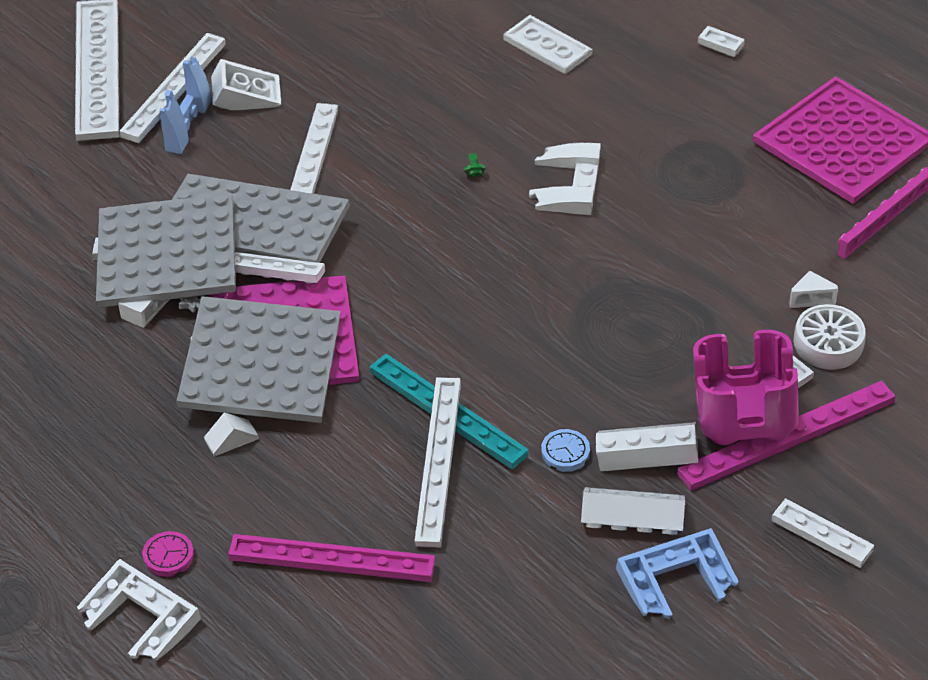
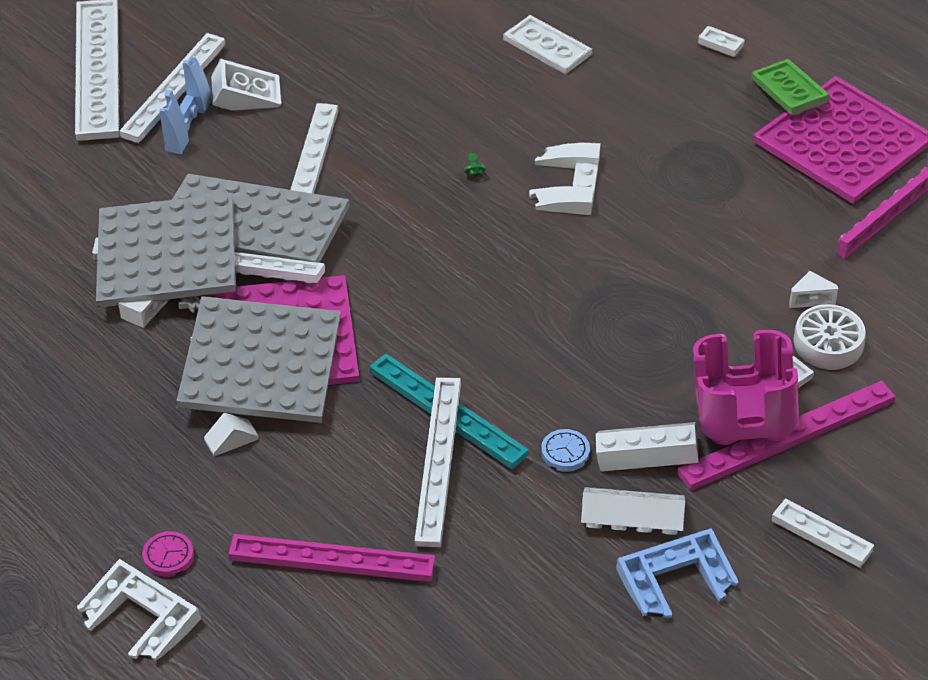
(790, 87): none -> bright green plate

